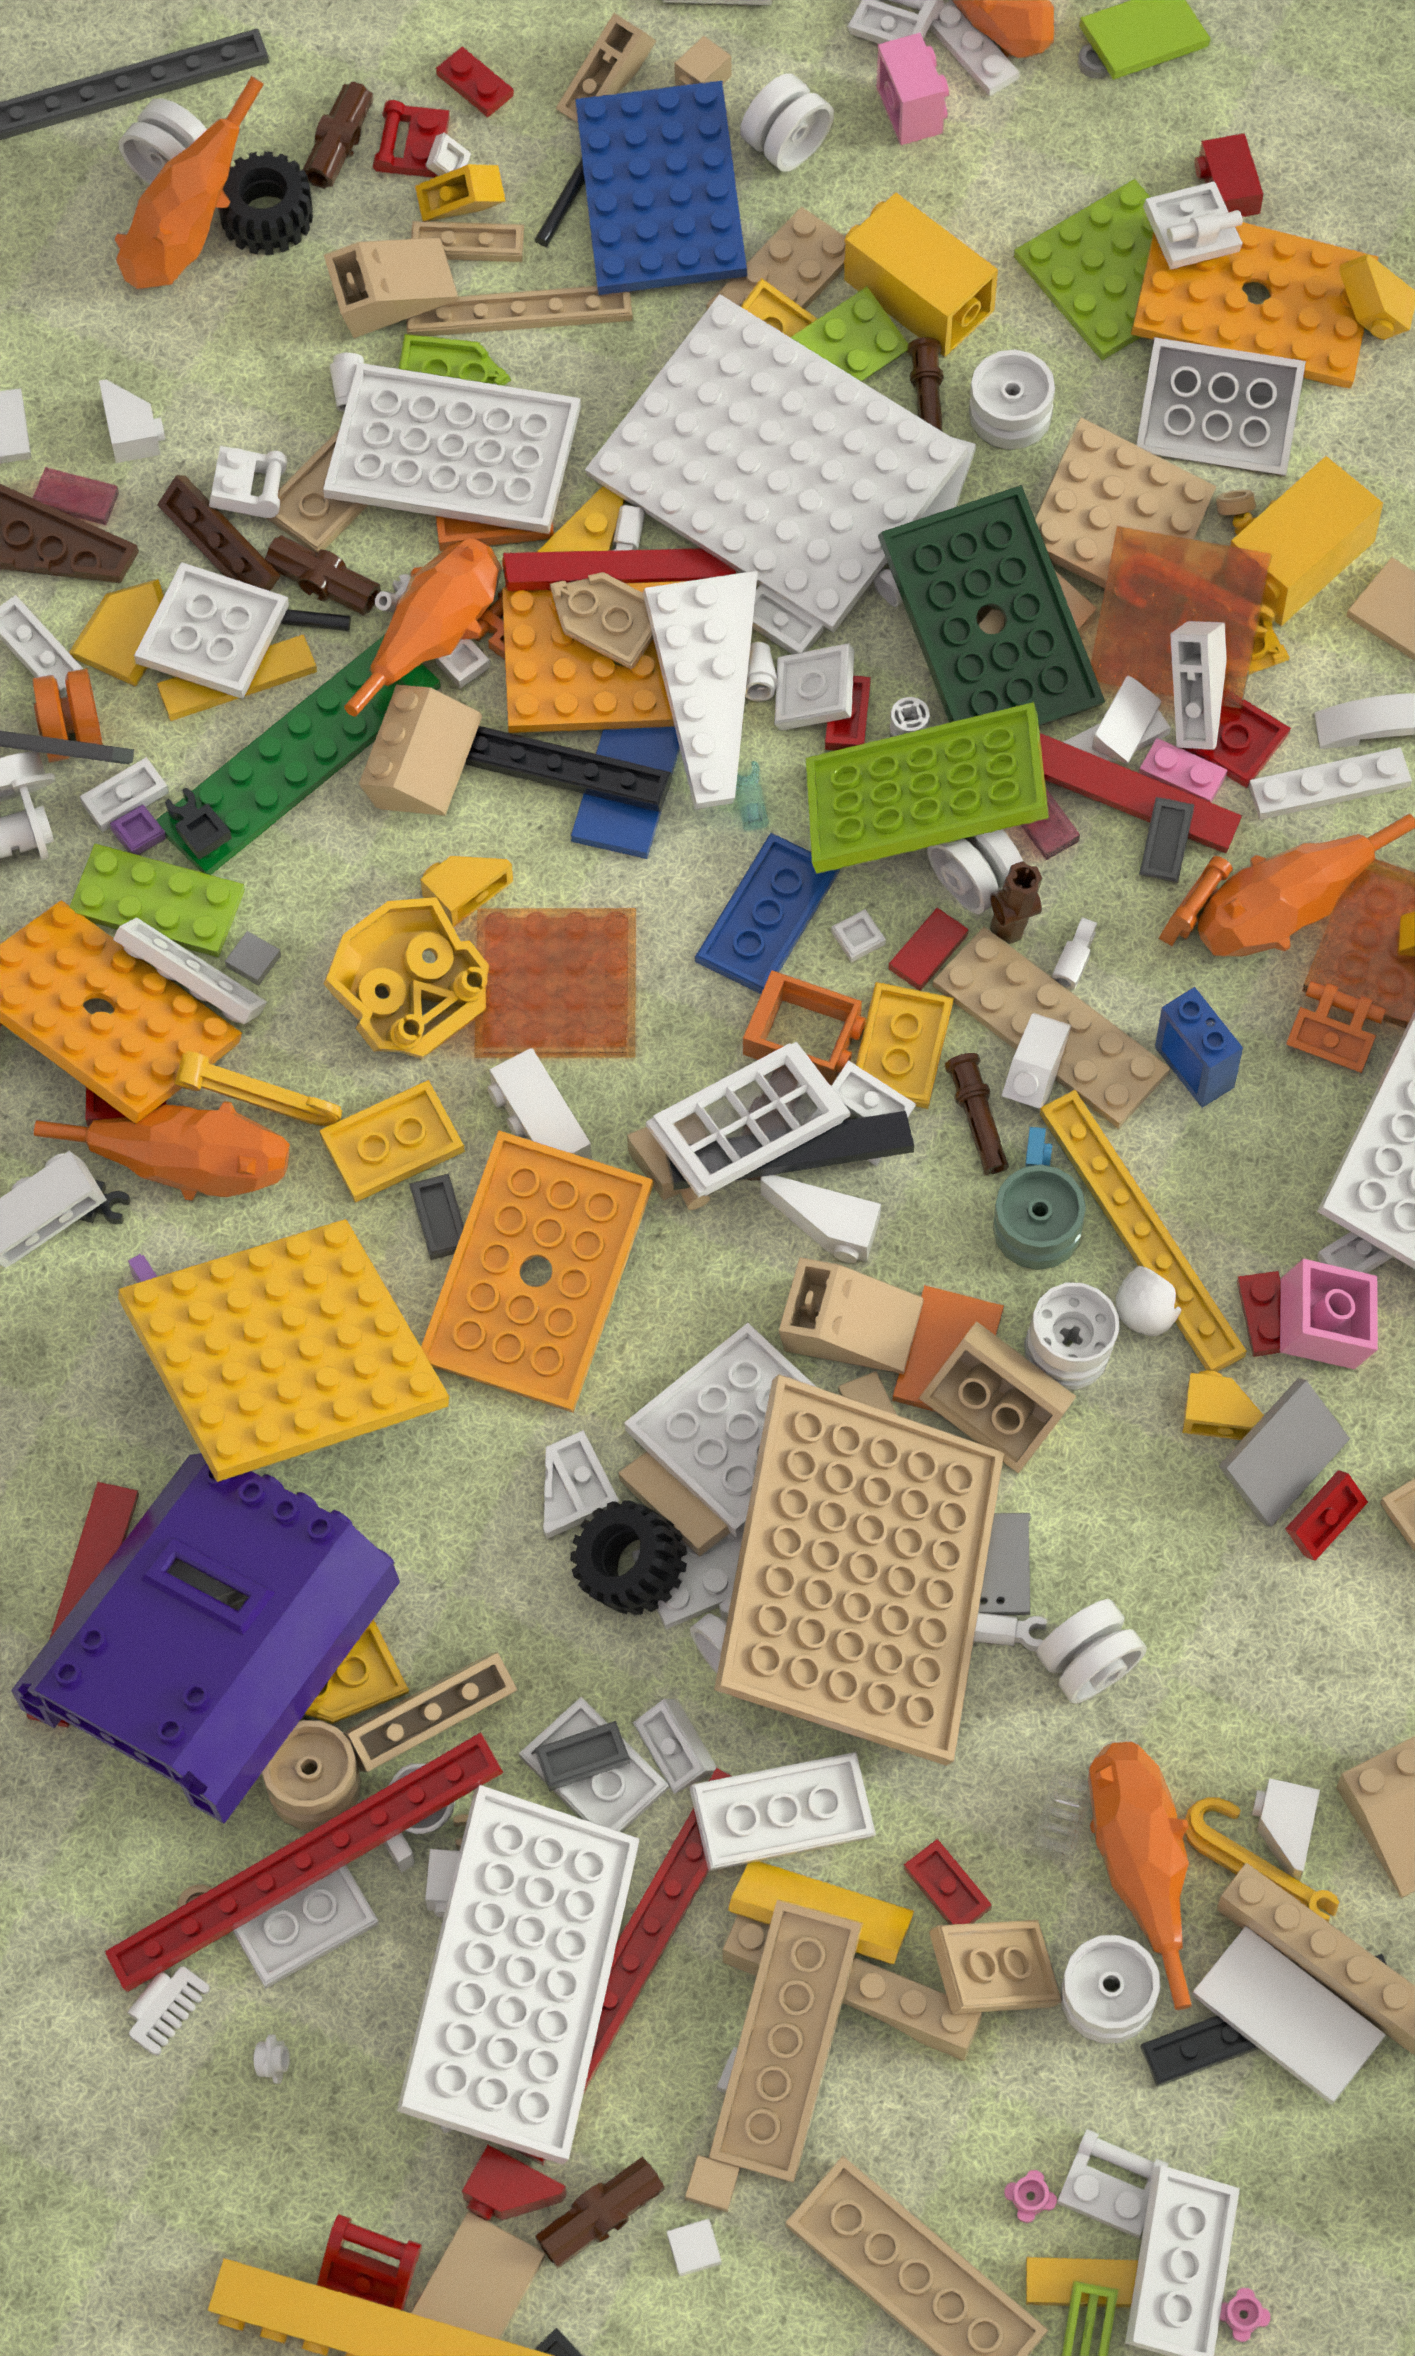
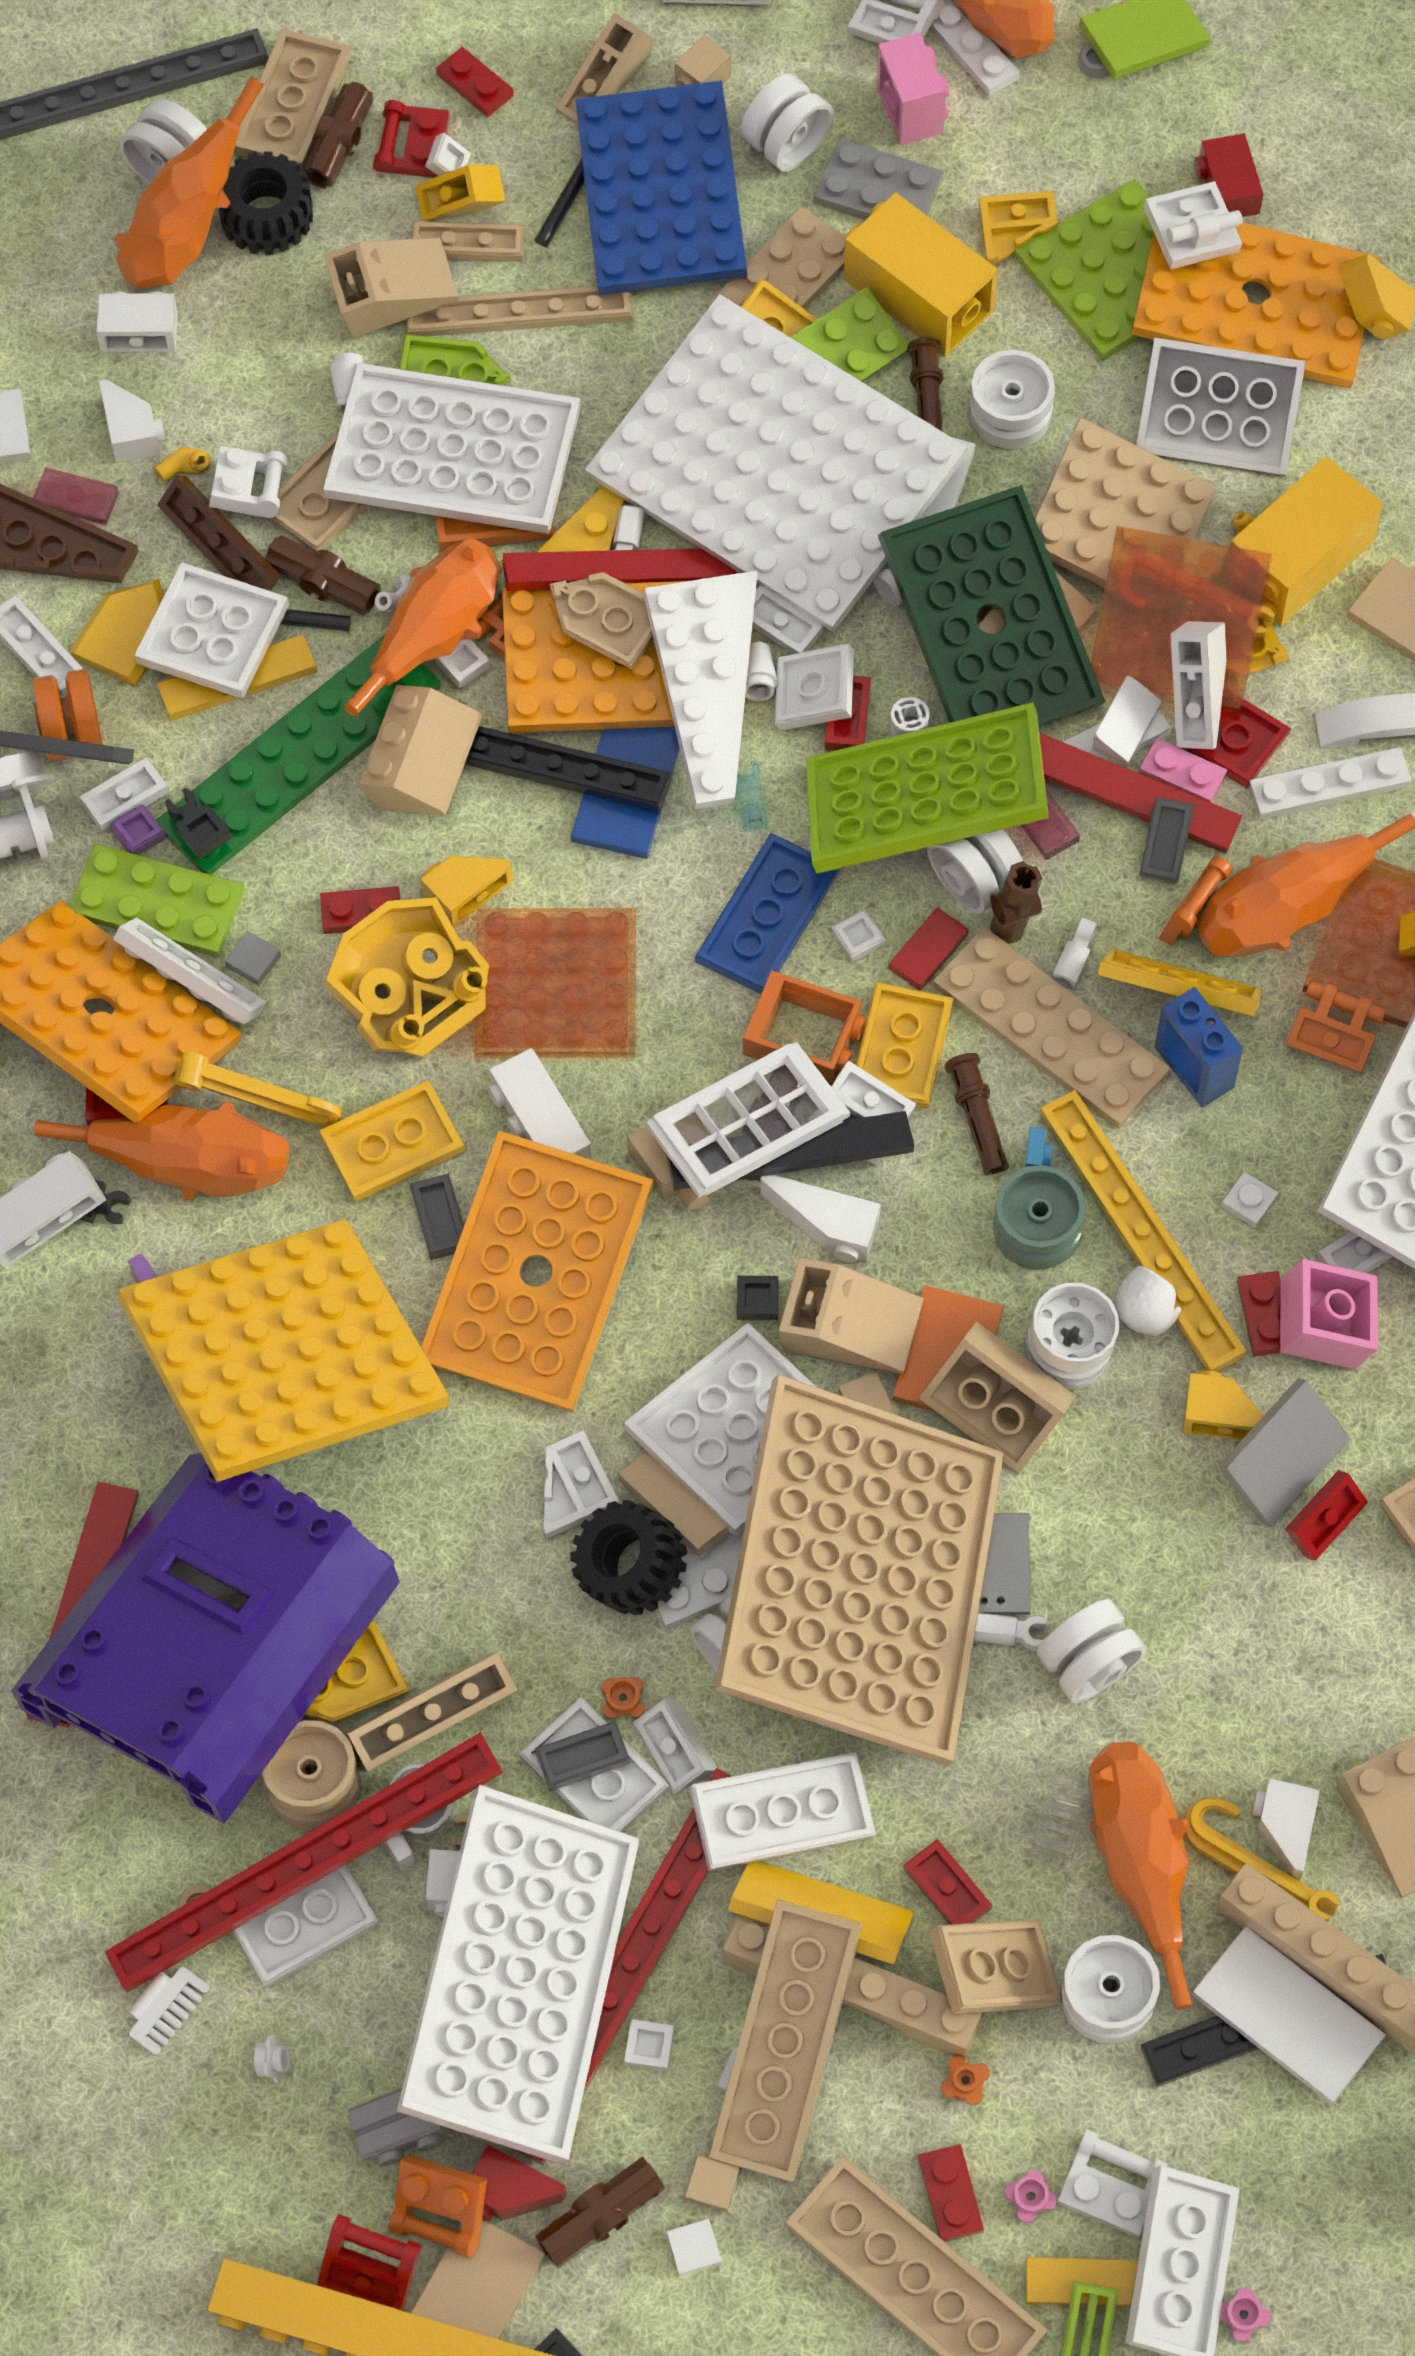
(137, 322): none -> white brick
(182, 460): none -> yellow arm
(295, 95): none -> tan plate
(346, 908): none -> red plate
(386, 2133): none -> light grey brick
(441, 2192): none -> orange plate
(622, 1686): none -> orange plate
(649, 2045): none -> white tile
(757, 1297): none -> black plate
(865, 176): none -> light grey plate
(950, 2193): none -> red plate
(955, 2088): none -> orange plate
(1014, 220): none -> yellow wing
(1036, 1061): white slope -> none
(1178, 980): none -> yellow tile
(1235, 502): tan tile -> none
(1249, 1200): none -> white plate

